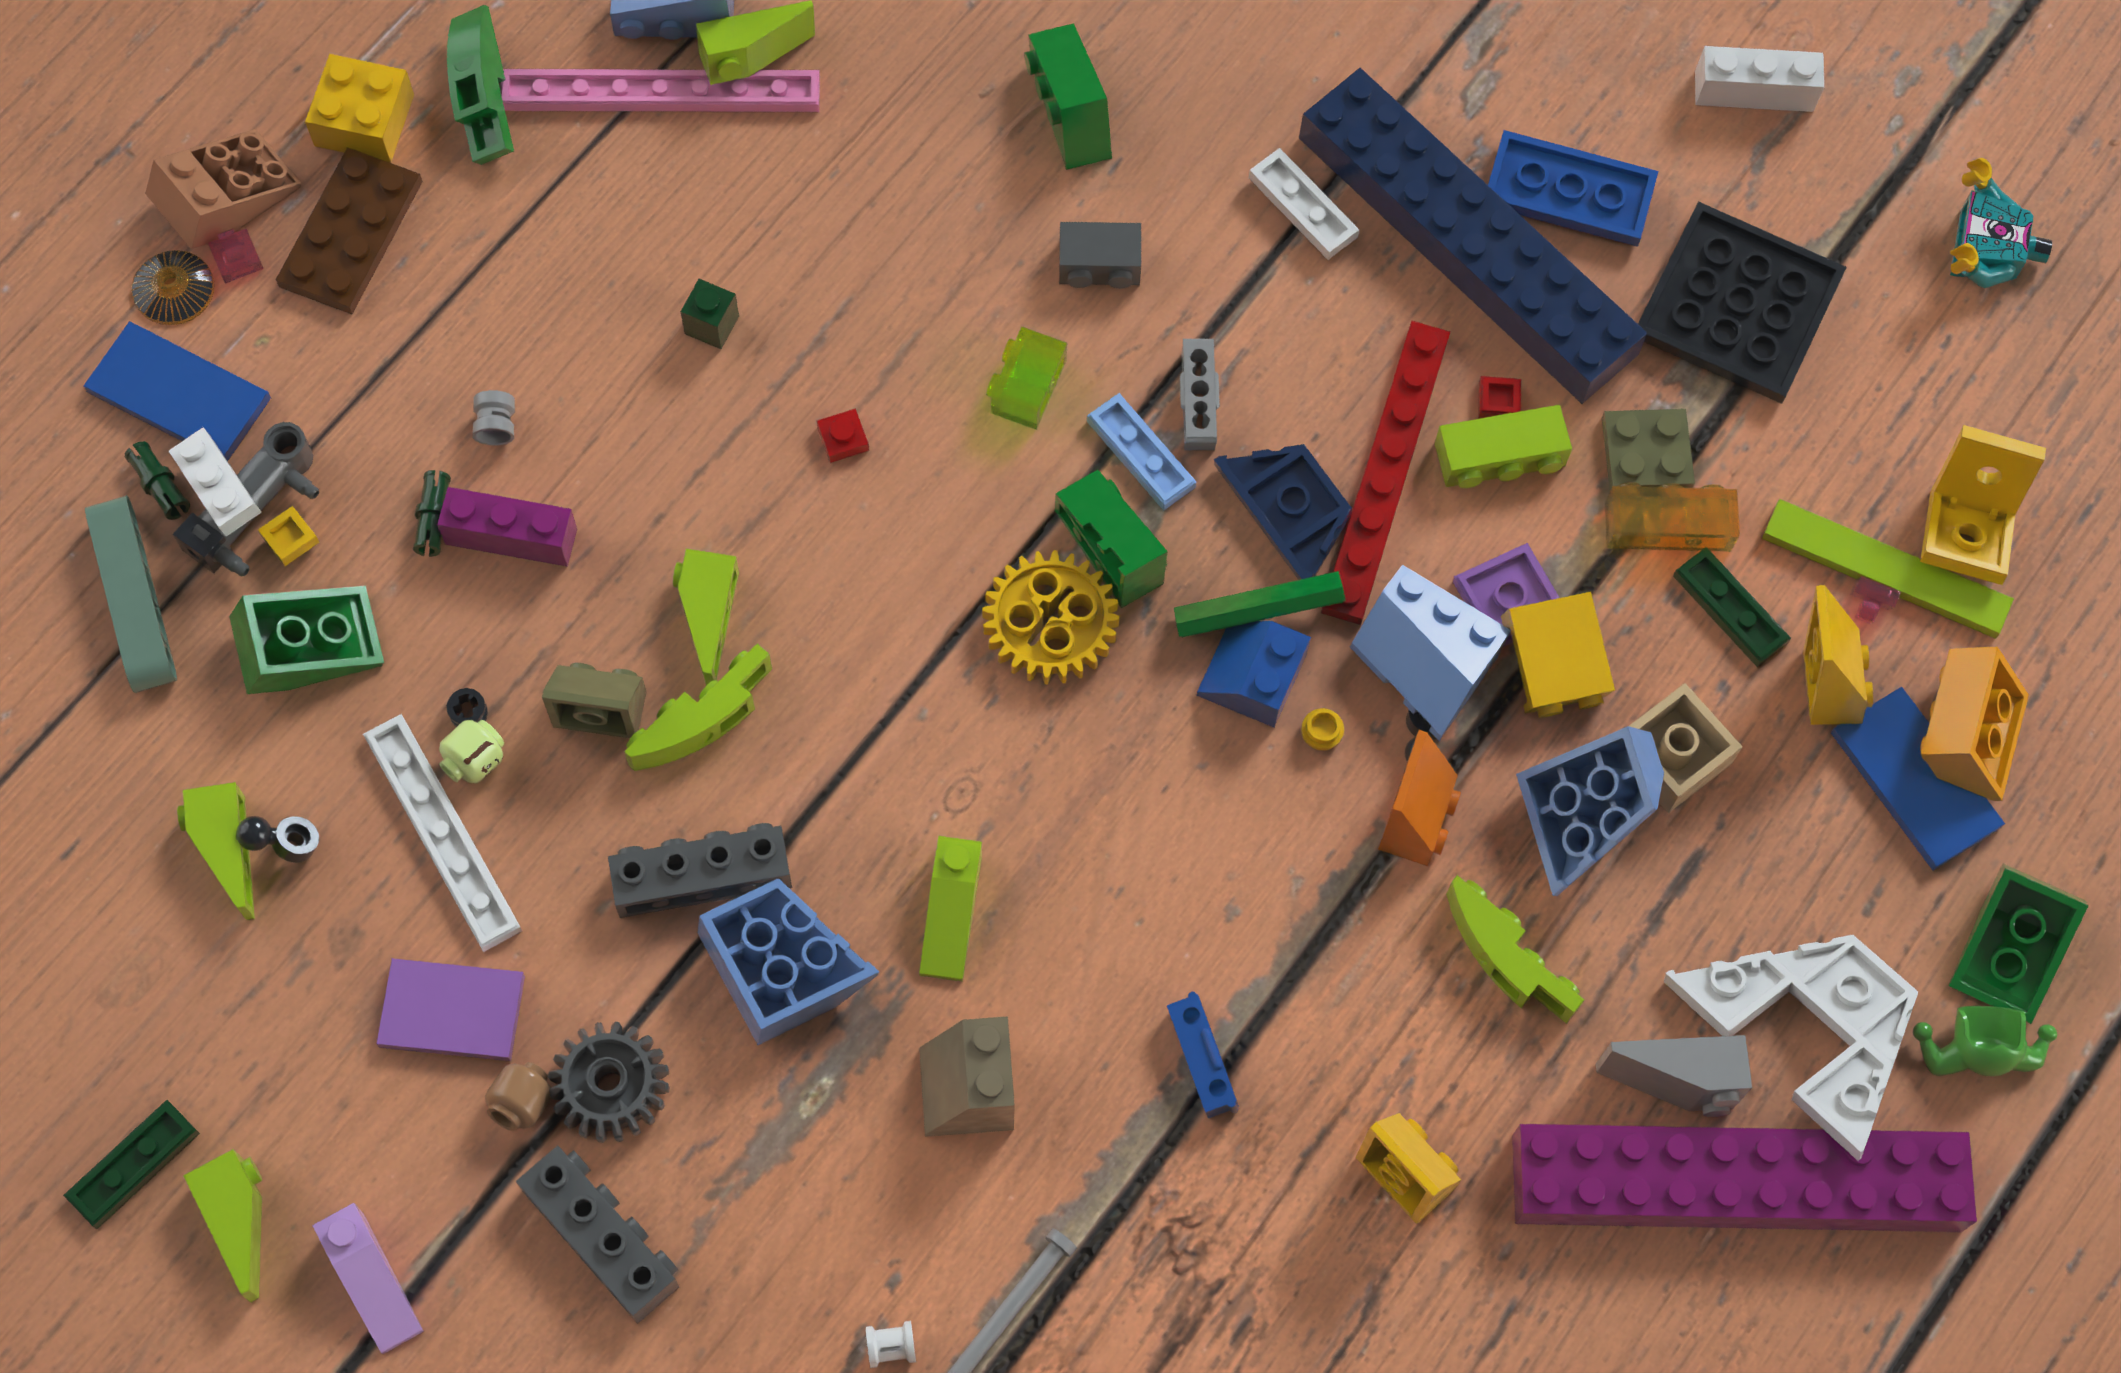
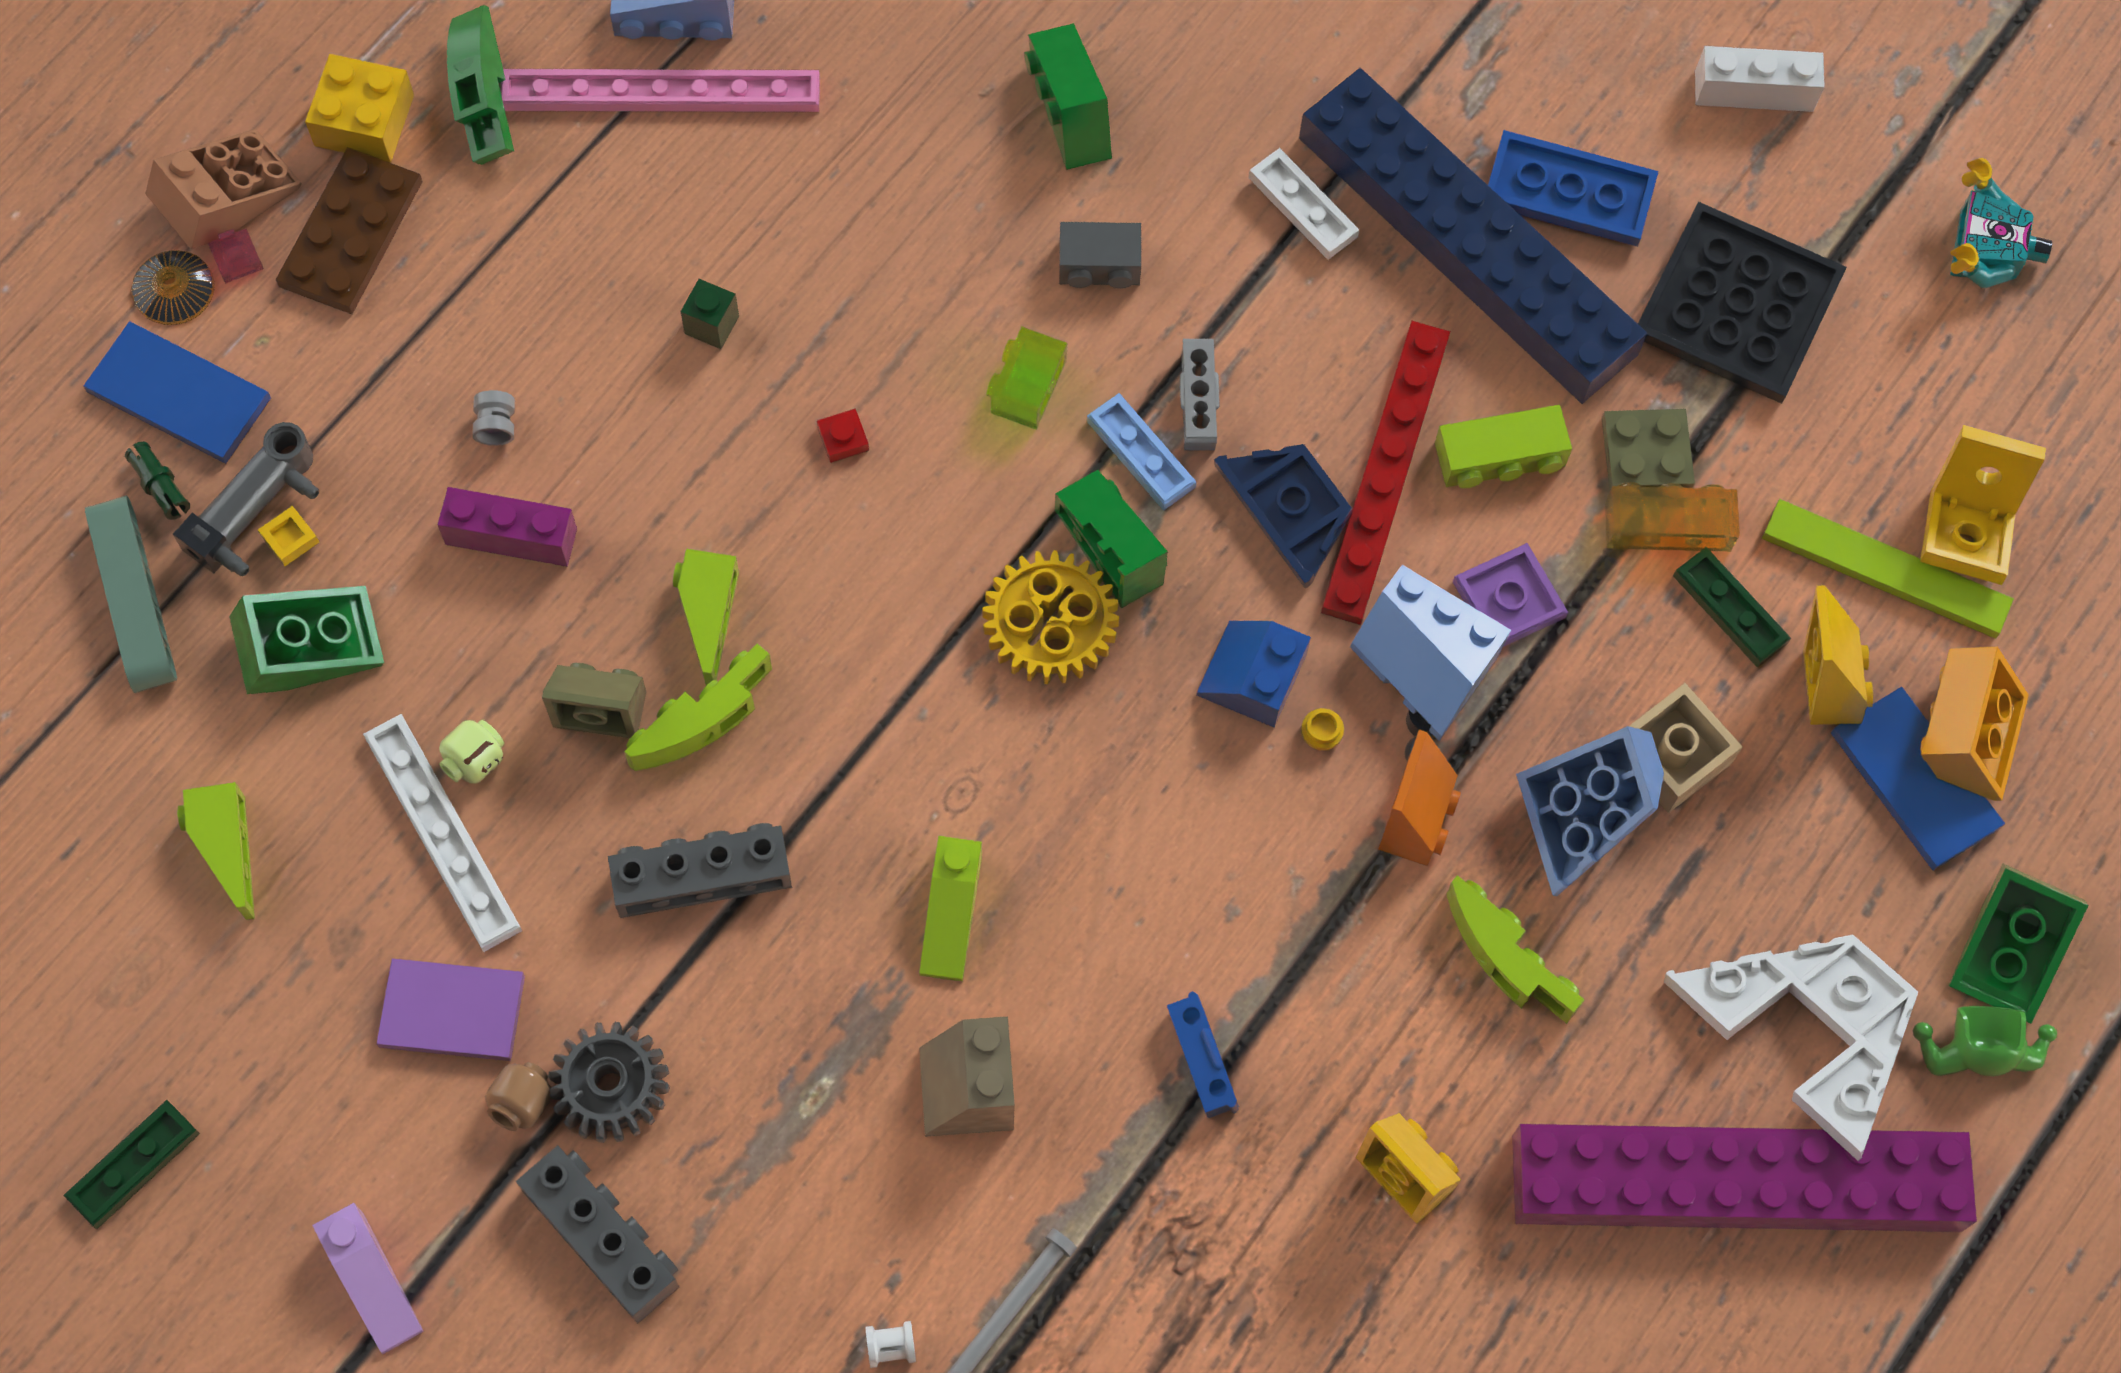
(214, 481): white plate -> none
(233, 1212): lime slope -> none
(256, 833): black plate -> none
(429, 512): dark green pin -> none
(465, 695): black bush -> none
(750, 41): lime slope -> none
(780, 959): medium blue wedge -> none
(1259, 604): green tile -> none
(1498, 396): red tile -> none
(1560, 654): yellow panel -> none
(1686, 1072): light grey slope -> none
(1873, 597): clear pink tile -> none

